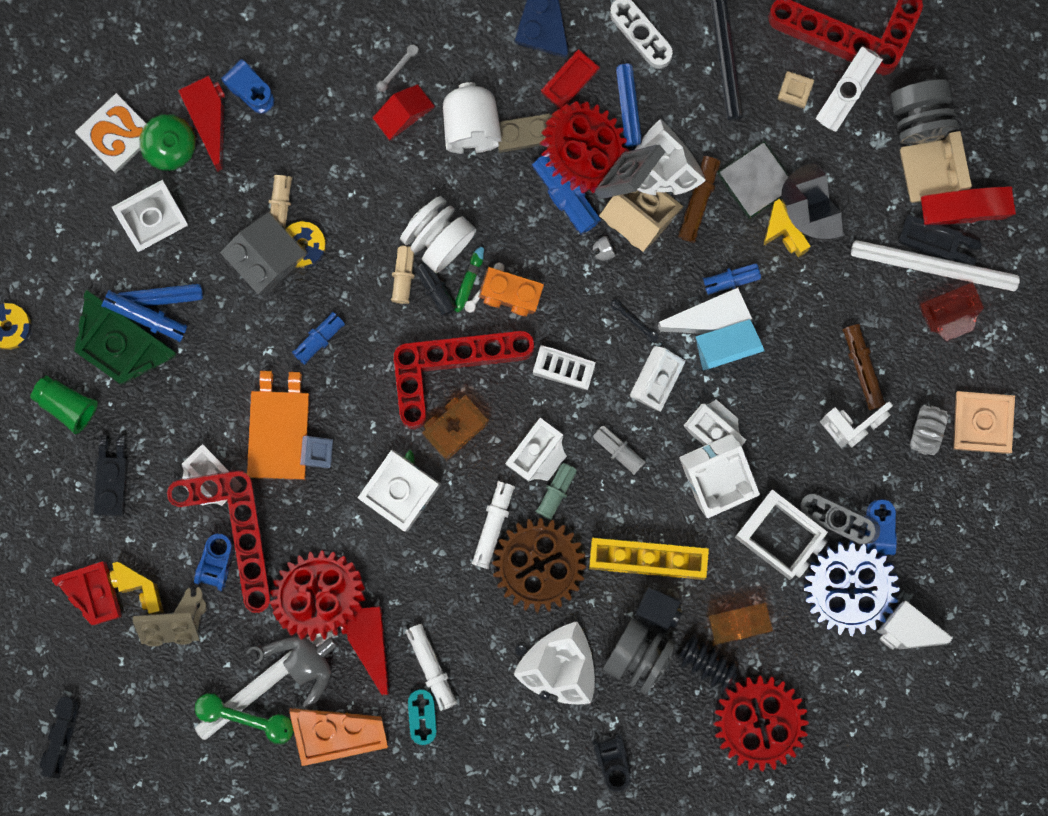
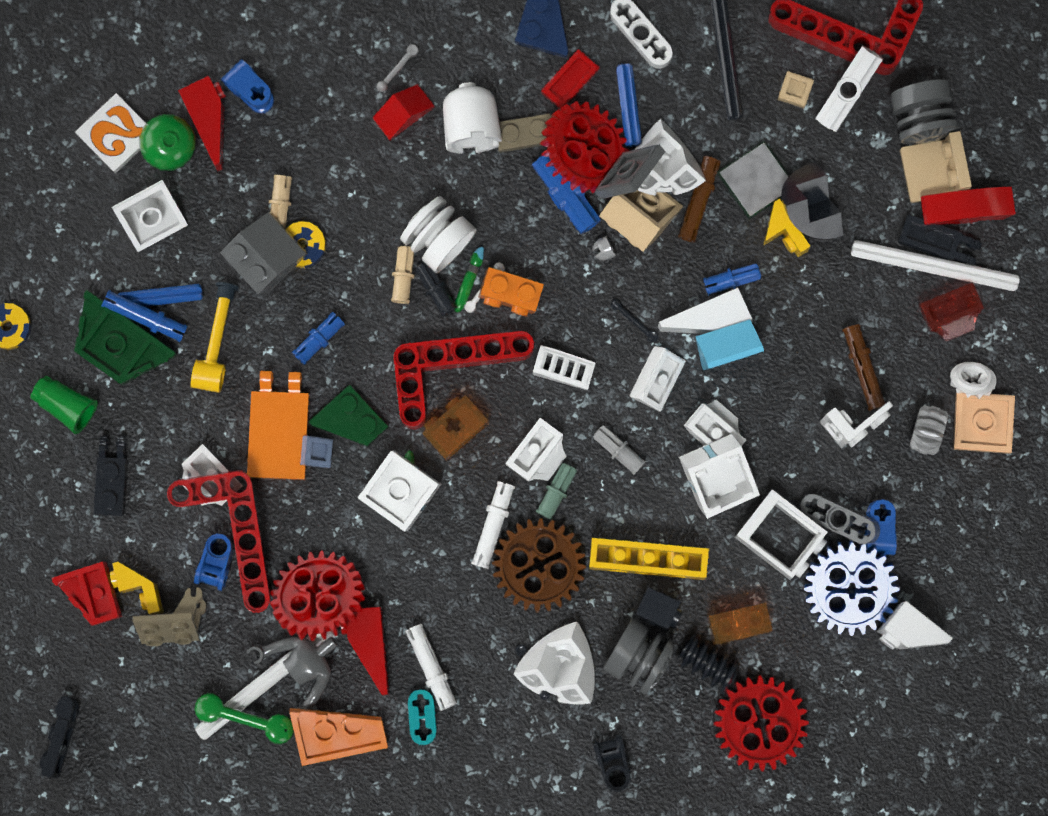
(208, 373): none -> yellow piece
(350, 418): none -> dark green wing
(973, 371): none -> white gear

